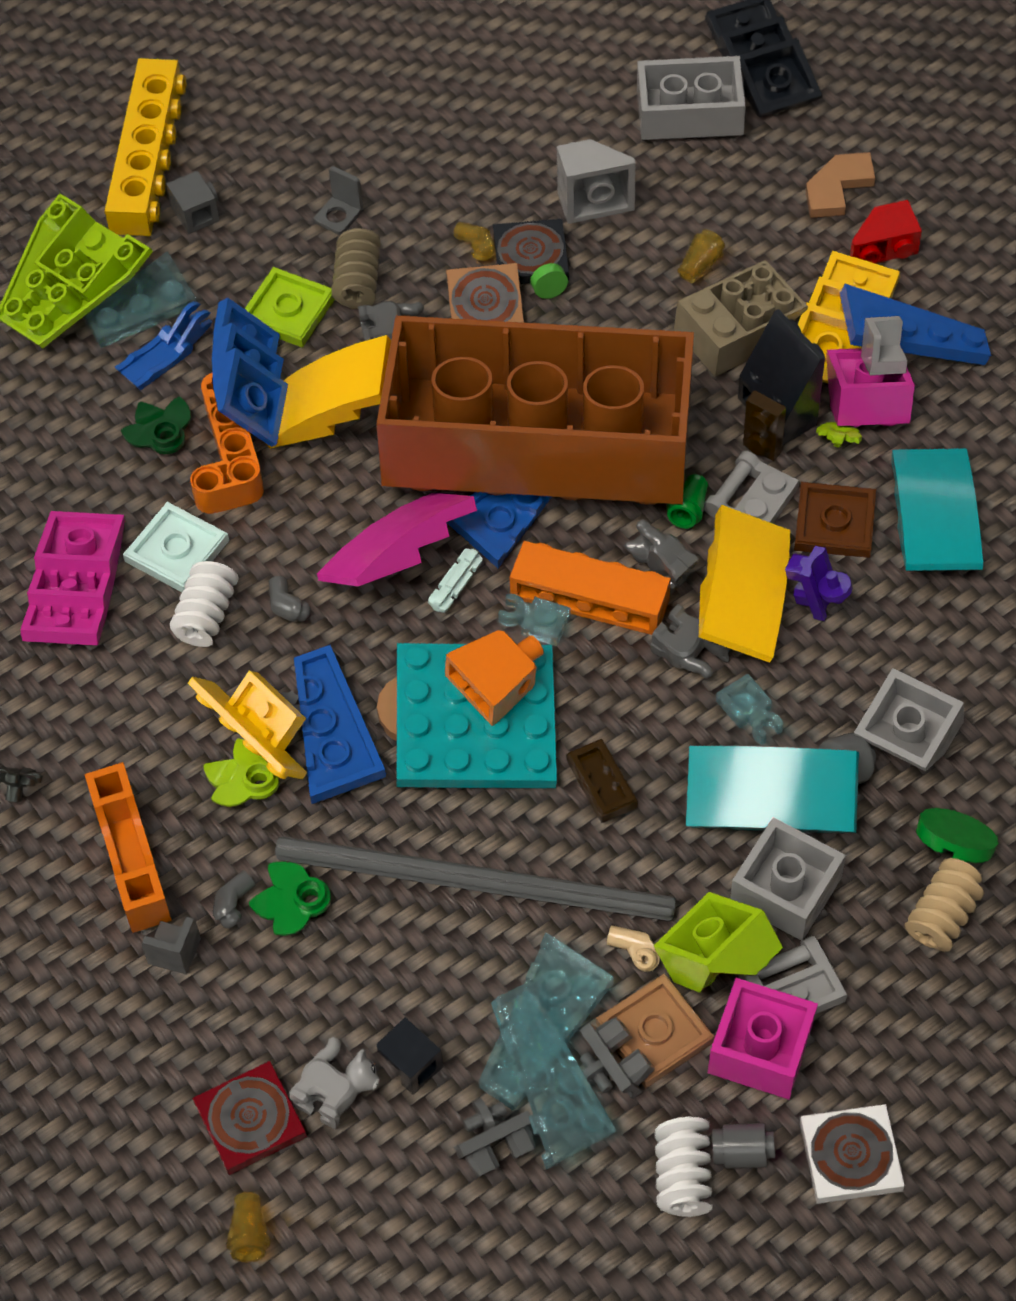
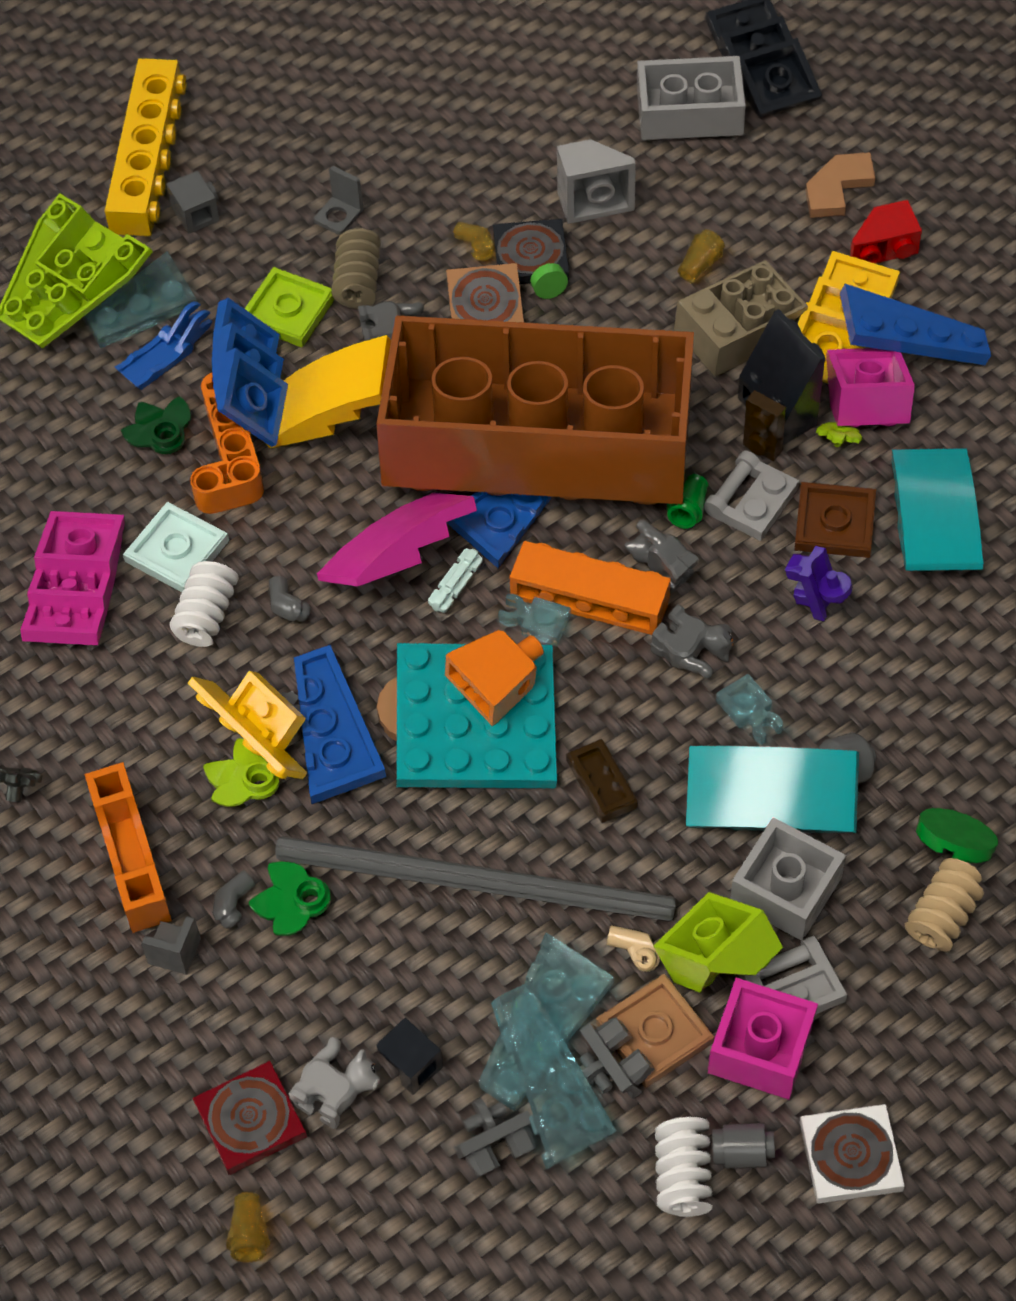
(744, 584): yellow slope -> none
(882, 347): light grey panel -> none
(911, 720): light grey slope -> none

